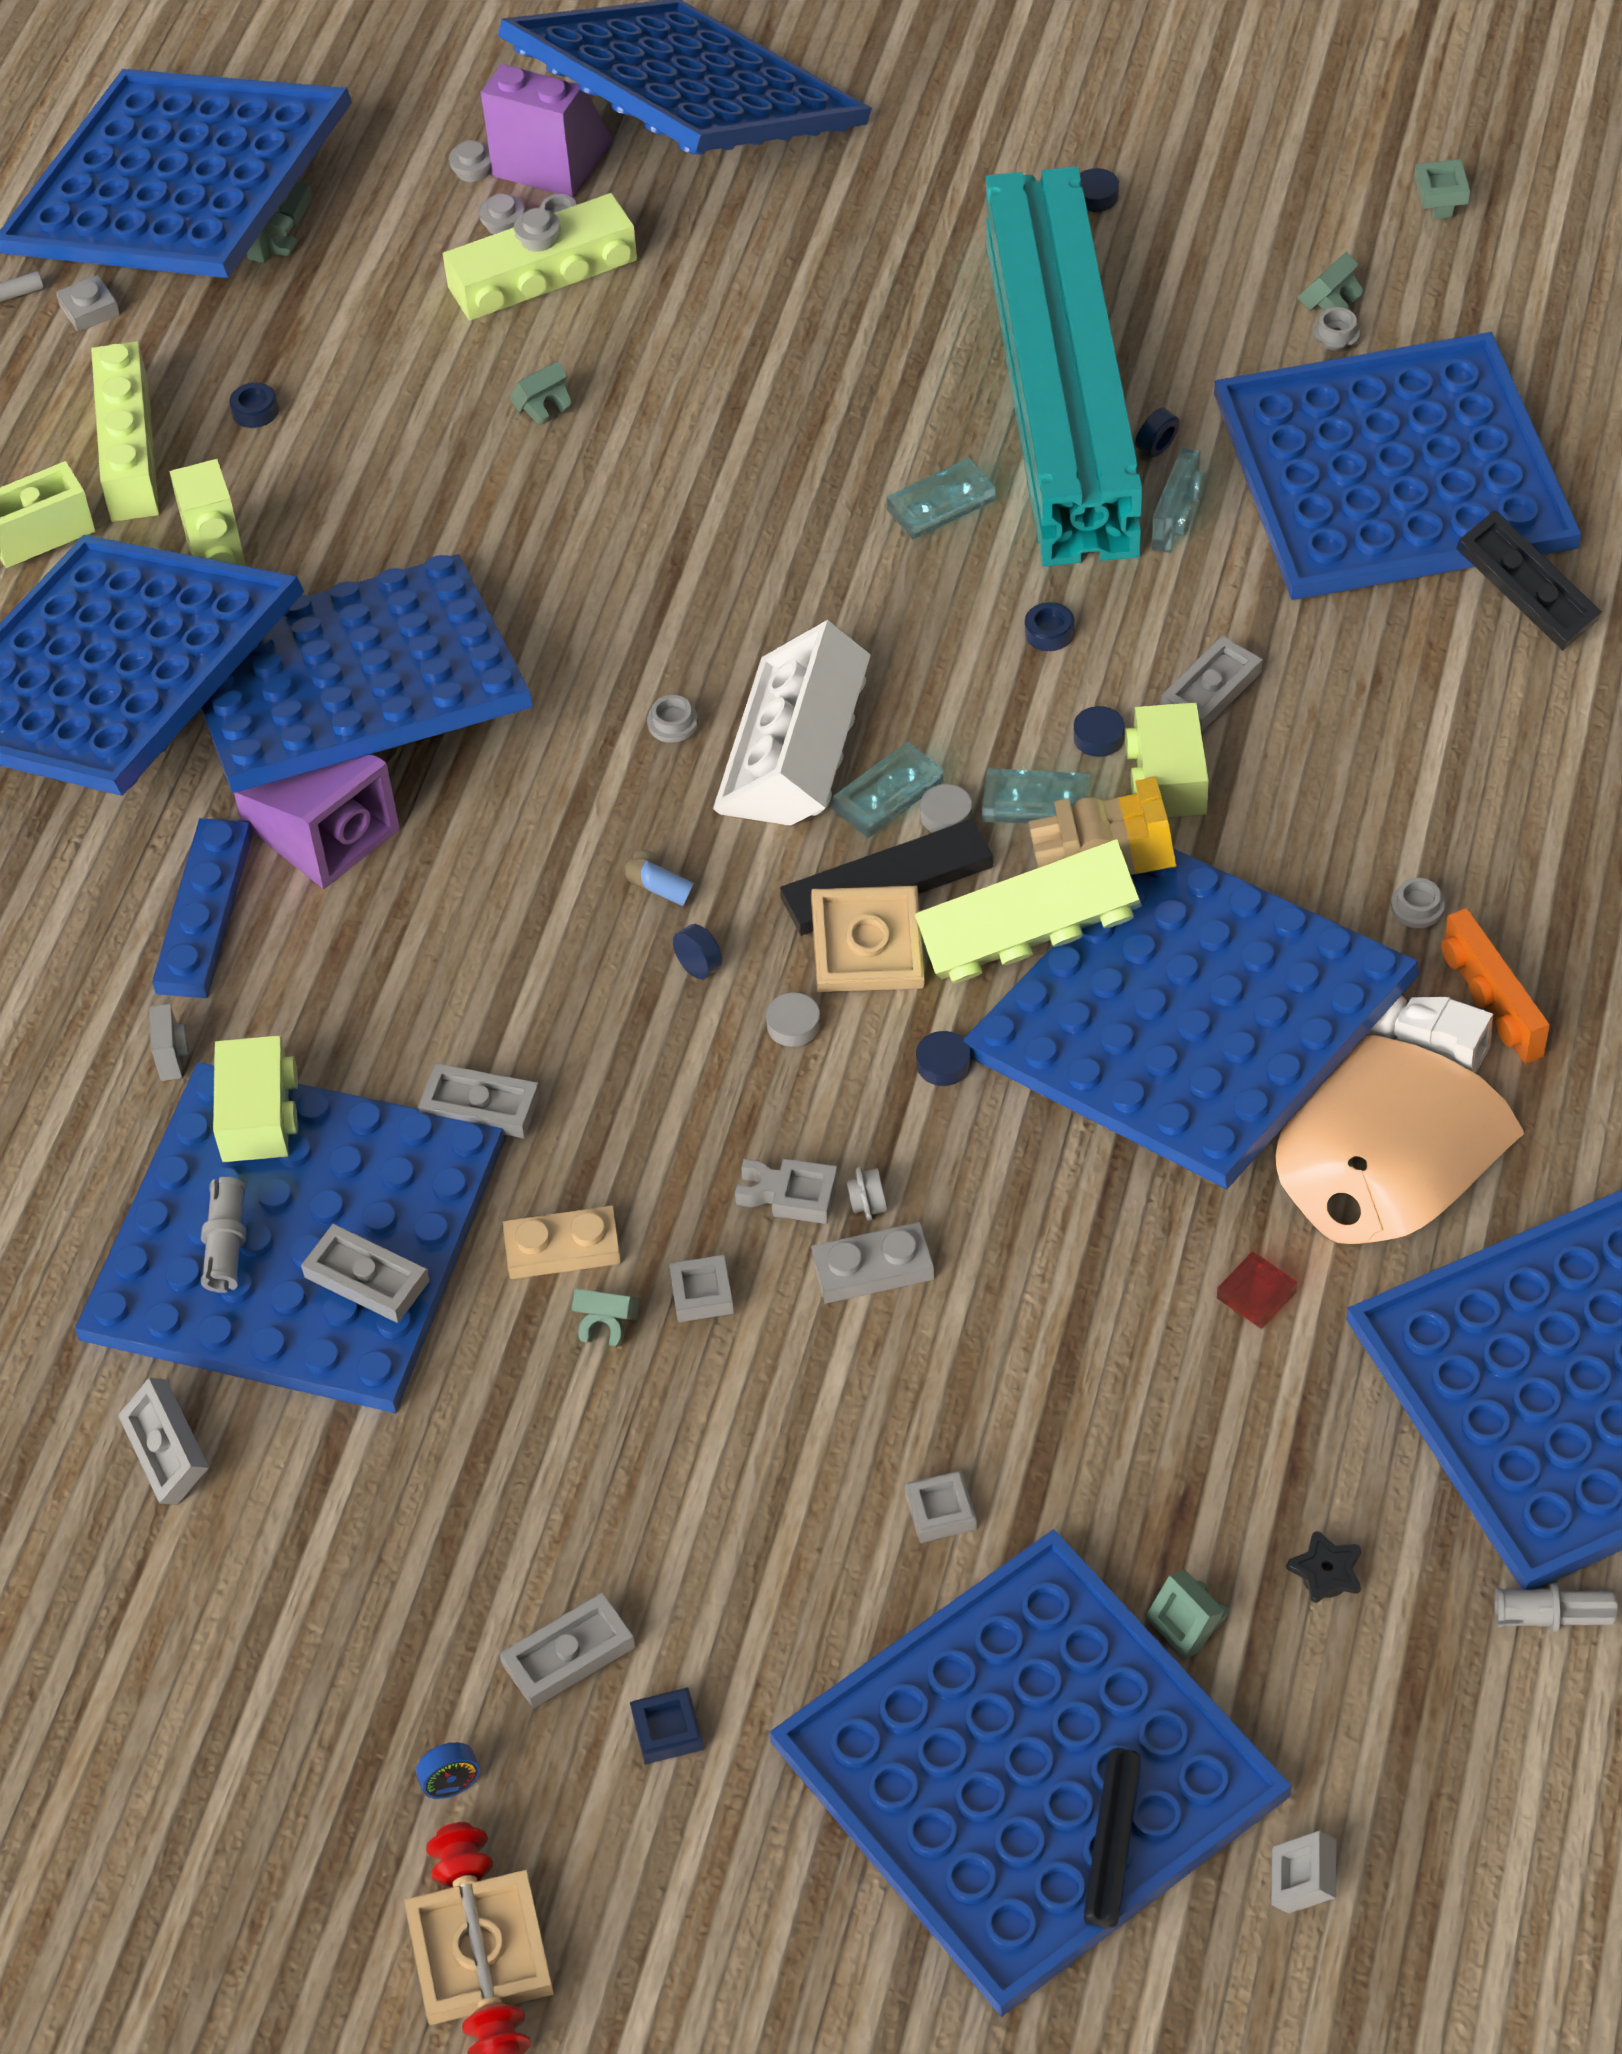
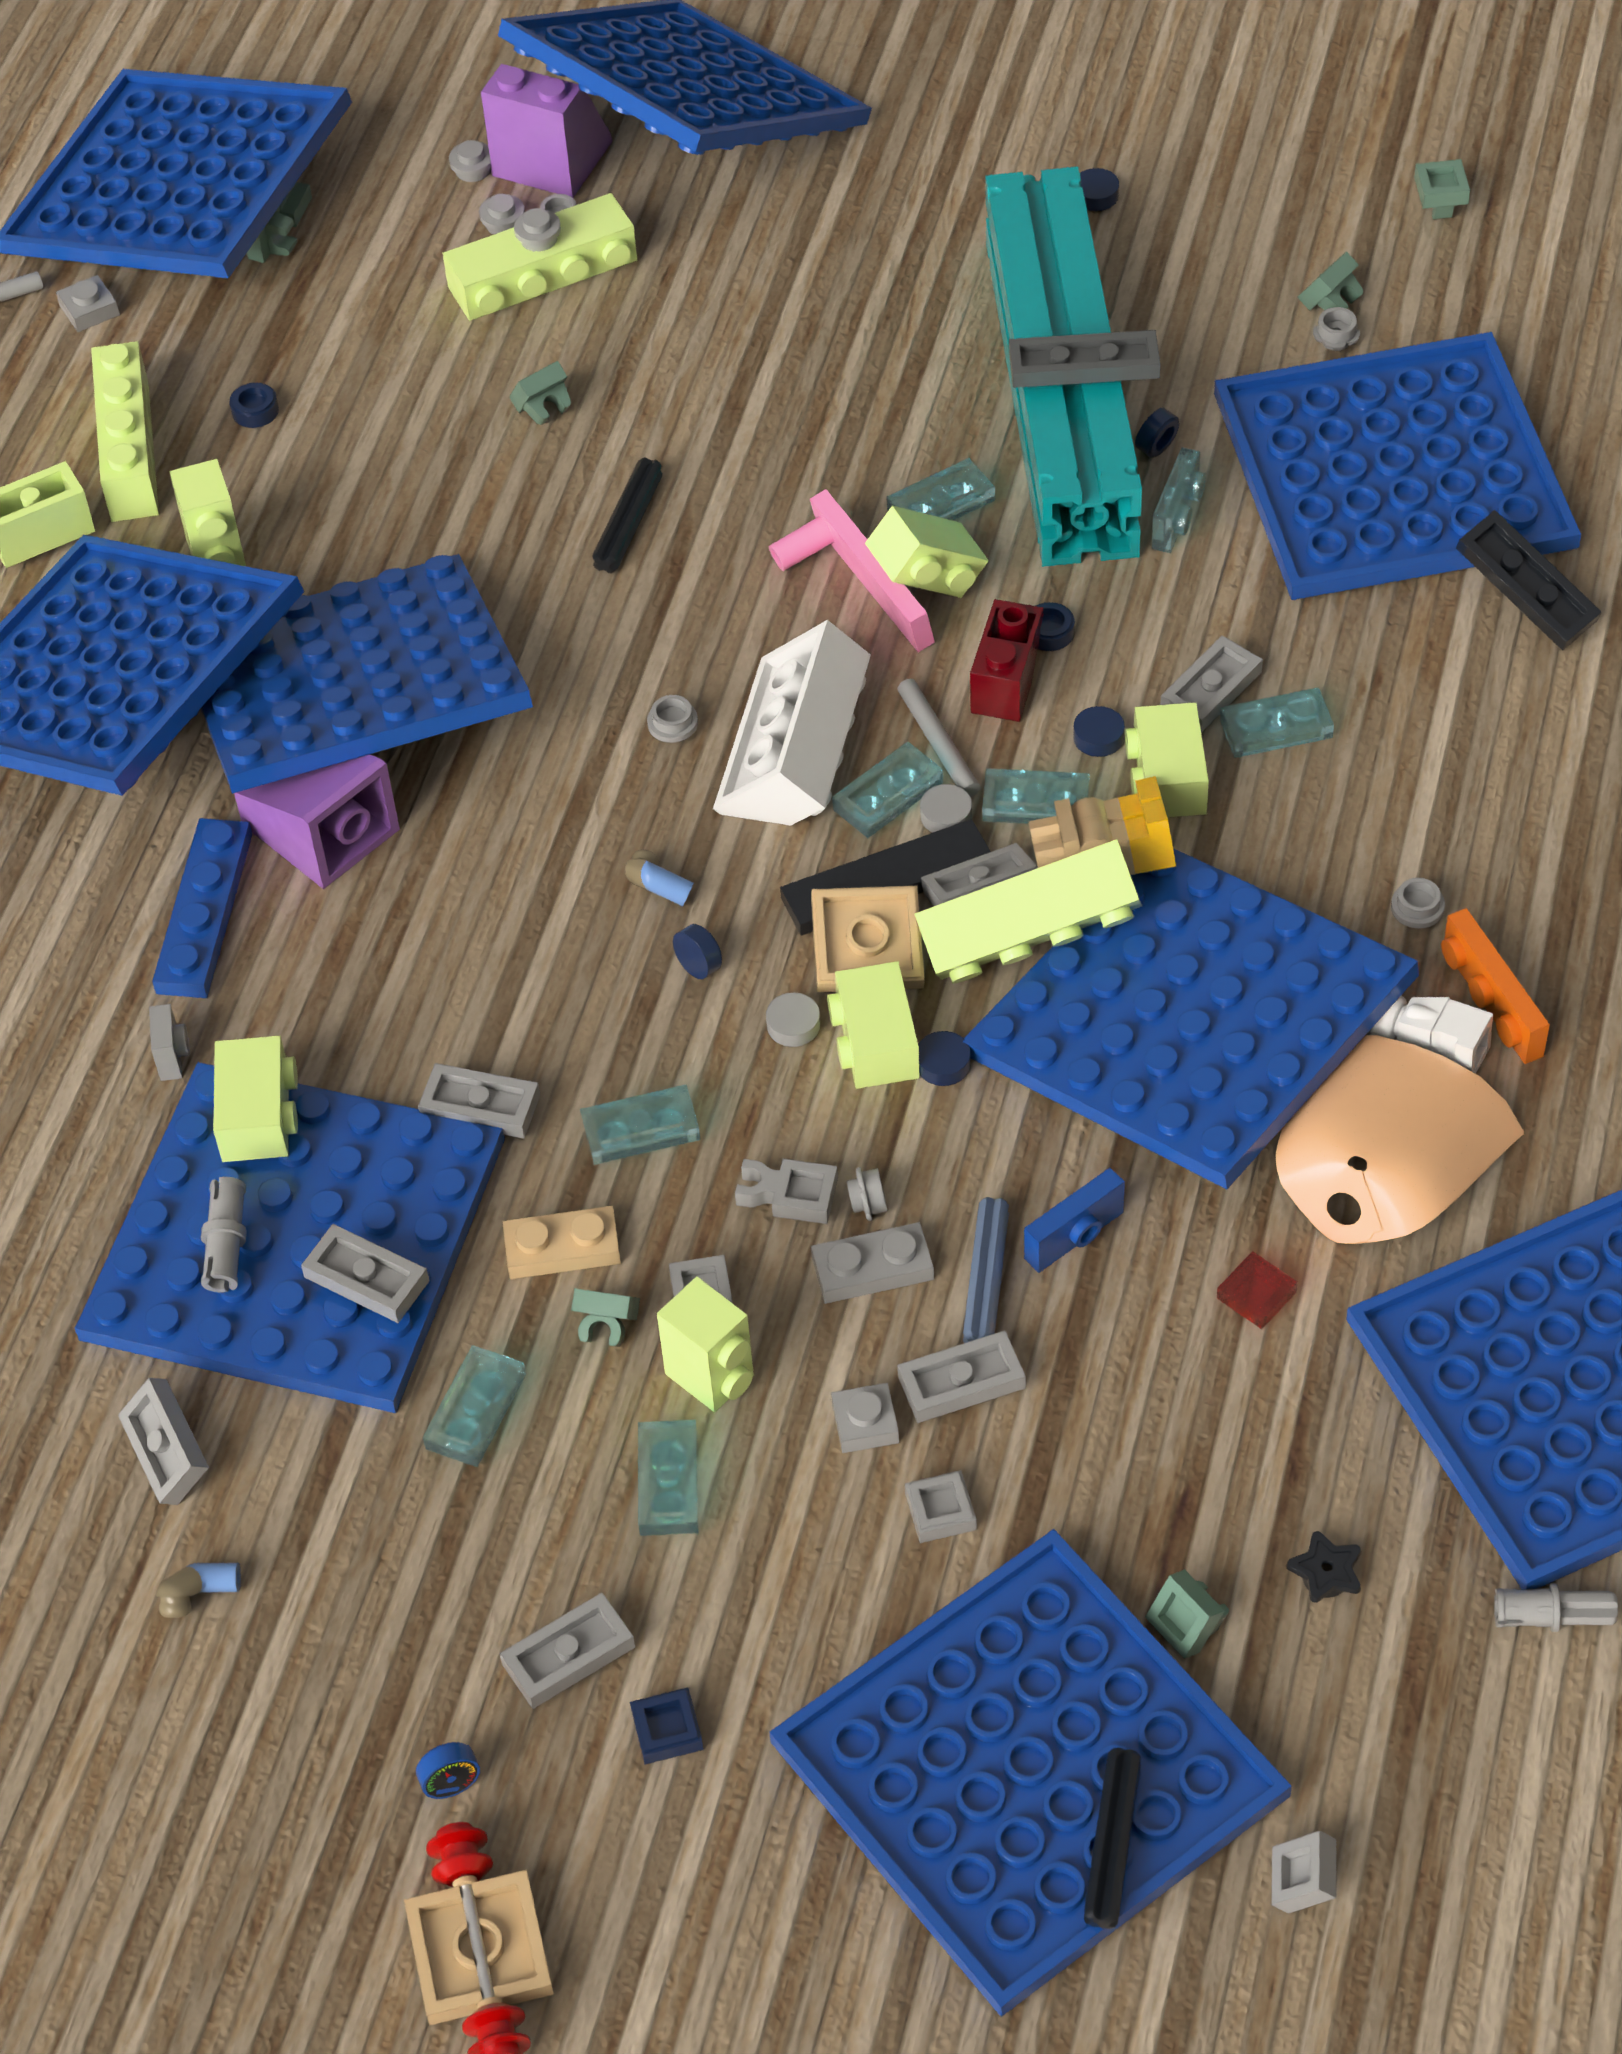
(196, 1579): none -> arm
(474, 1406): none -> clear light blue plate
(627, 515): none -> black axle
(640, 1124): none -> clear light blue plate
(668, 1477): none -> clear light blue plate
(706, 1344): none -> yellowish green brick
(836, 528): none -> bright pink piece
(865, 1417): none -> light grey plate
(875, 1024): none -> yellowish green brick
(926, 551): none -> yellowish green brick
(938, 737): none -> light grey bar
(961, 1376): none -> light grey plate
(976, 874): none -> light grey plate
(986, 1269): none -> sand blue axle
(1005, 660): none -> dark red slope
(1074, 1220): none -> blue plate
(1084, 358): none -> dark grey plate
(1276, 722): none -> clear light blue plate

